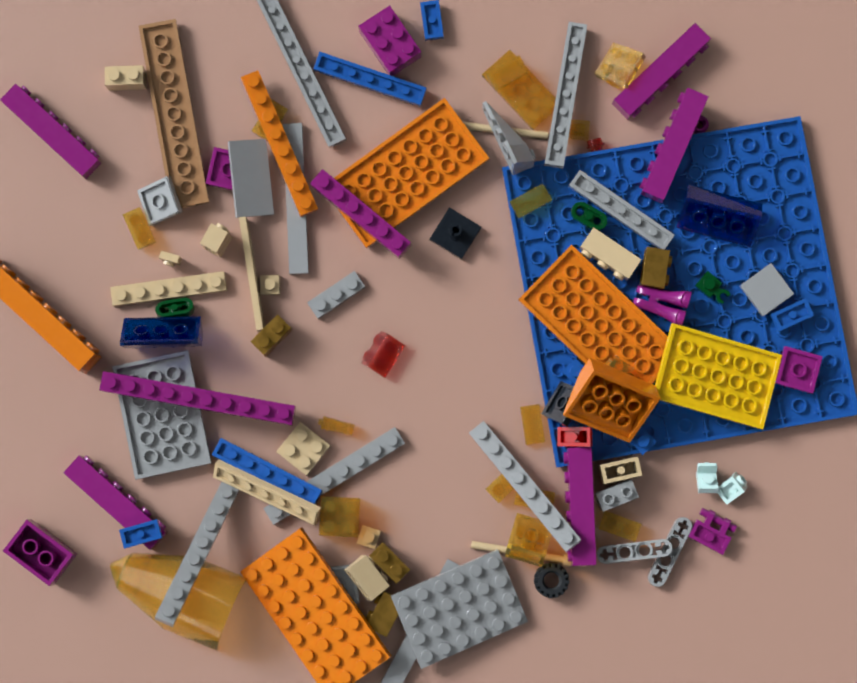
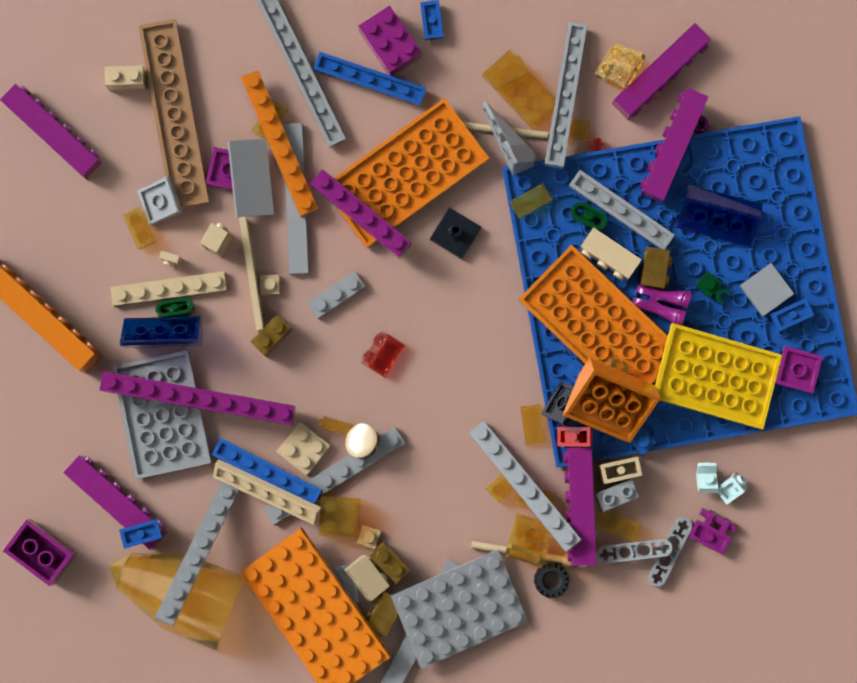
(362, 441): none -> piece

